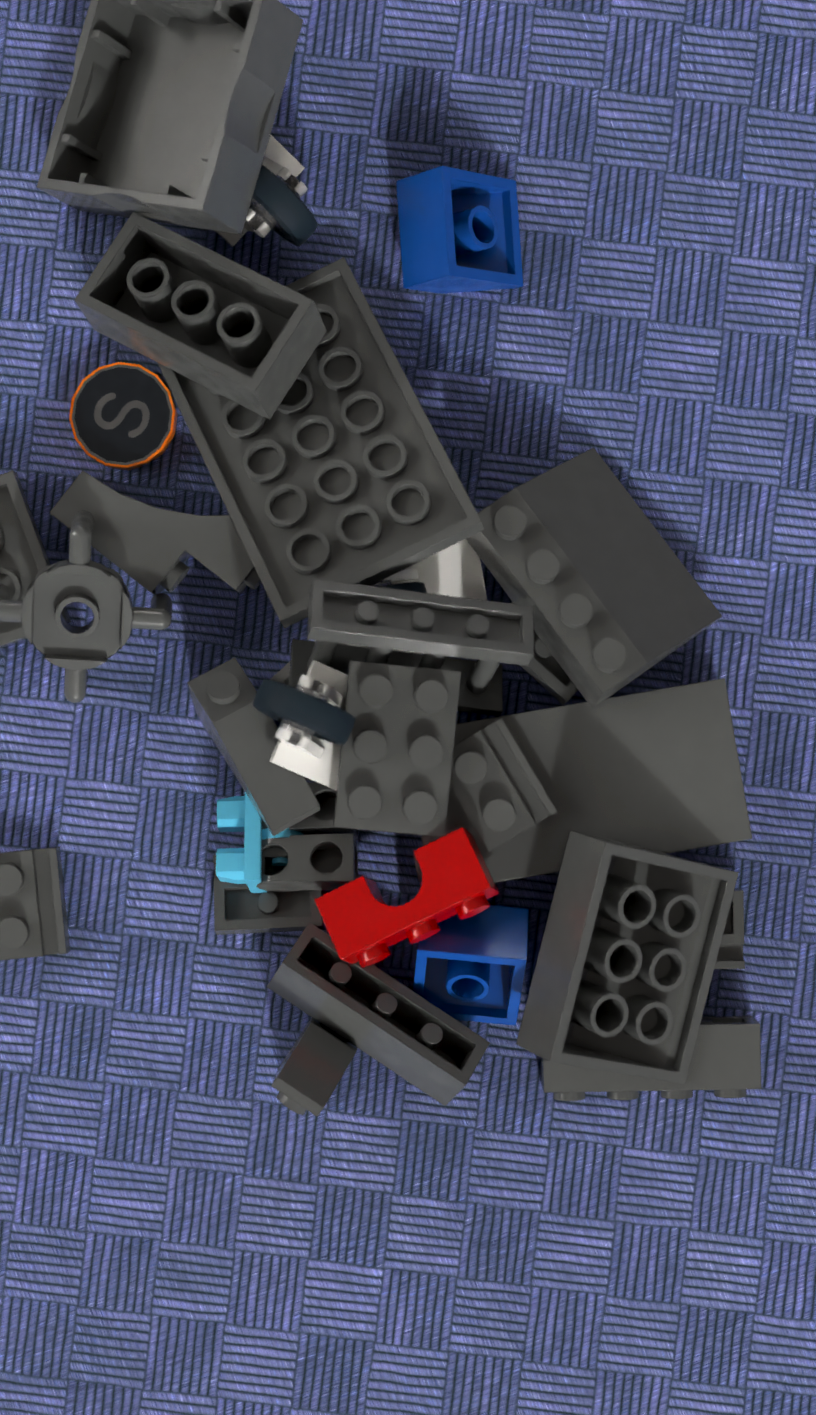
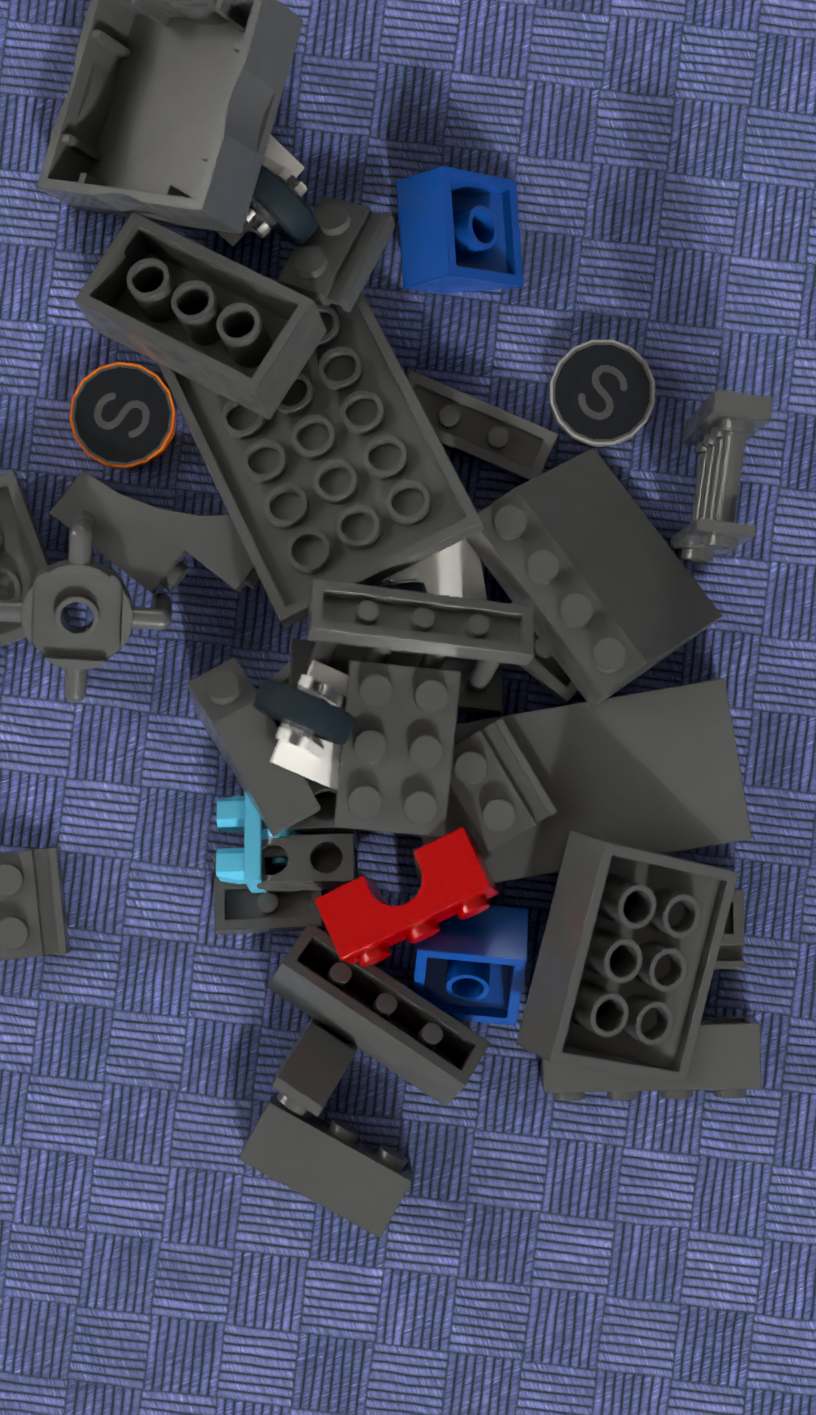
(329, 1165): none -> dark grey brick
(338, 254): none -> dark grey plate
(483, 429): none -> dark grey plate
(602, 393): none -> black tile
(719, 438): none -> dark grey fence

